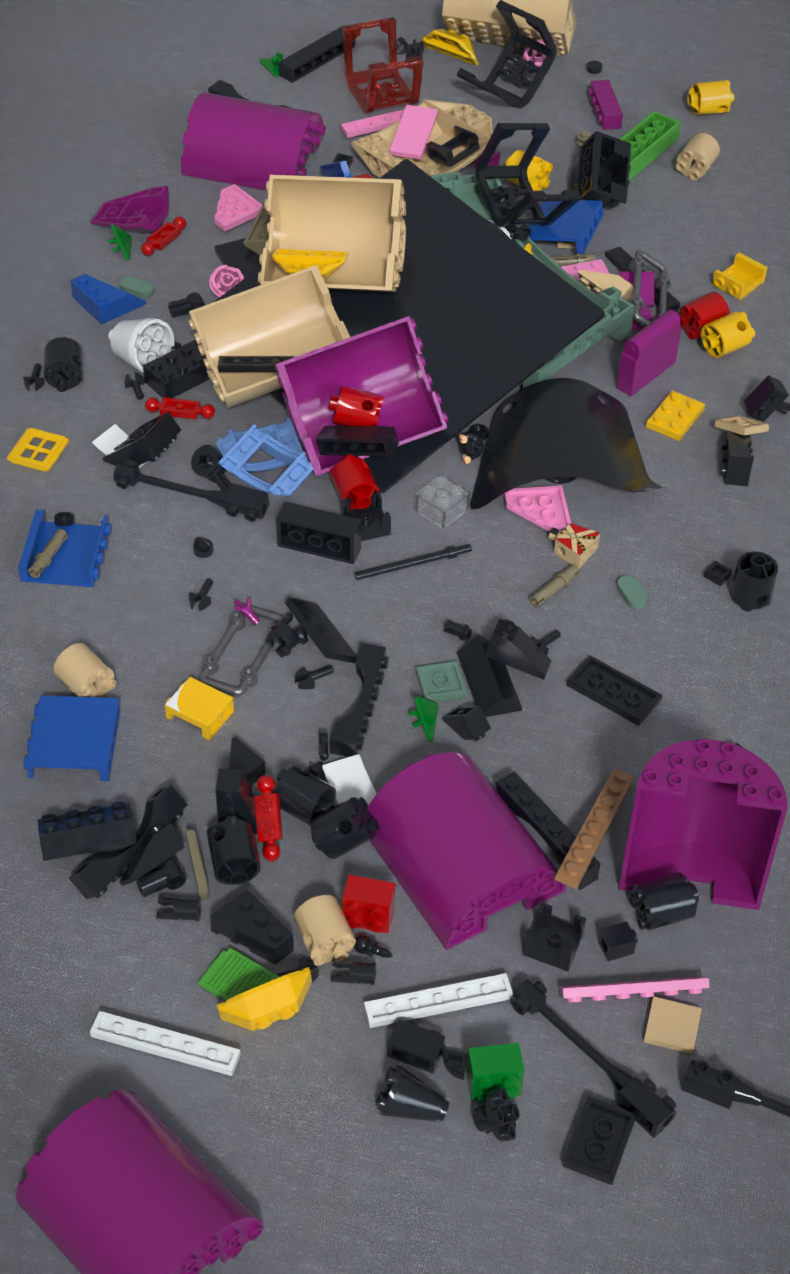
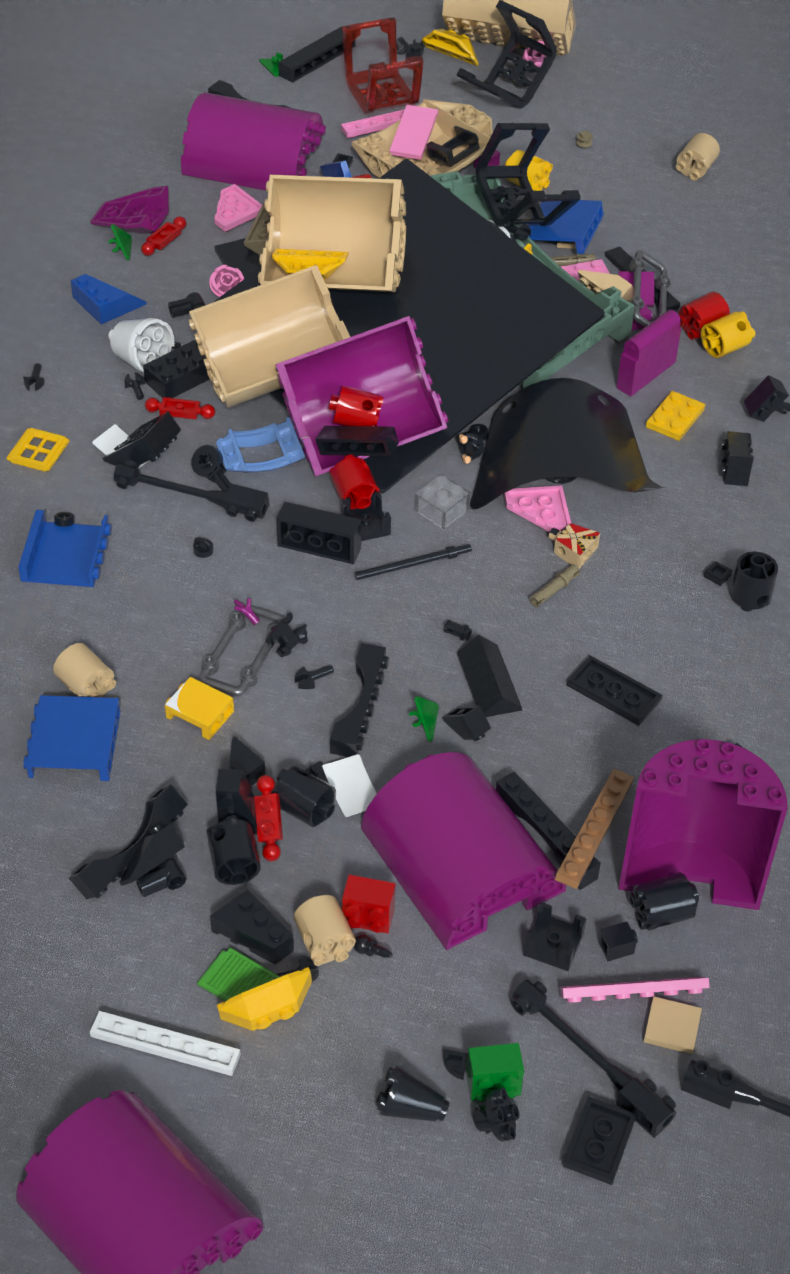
(44, 558): dark tan pin -> none
(63, 363): black cylinder -> none
(86, 831): black brick -> none
(137, 287): sand green tile -> none
(183, 909): black hinge -> none
(197, 865): dark tan tile -> none
(205, 601): black bar -> none
(250, 363): black tile -> none
(253, 441): medium blue wedge -> none
(321, 630): black tile -> none
(323, 746): black bar -> none
(343, 827): black cylinder -> none
(359, 972): black hinge -> none
(416, 1046): black brick -> none
(438, 1000): white plate -> none
(441, 681): sand green tile -> none
(516, 649): black slope -> none
(546, 640): black bar -> none
(594, 67): black tile -> none
(602, 170): black brick -> none
(605, 104): magenta brick -> none
(632, 592): sand green tile -> none
(650, 140): bright green brick -> none
(710, 97): yellow cylinder -> none
(740, 277): yellow panel -> none
(742, 425): tan tile -> none

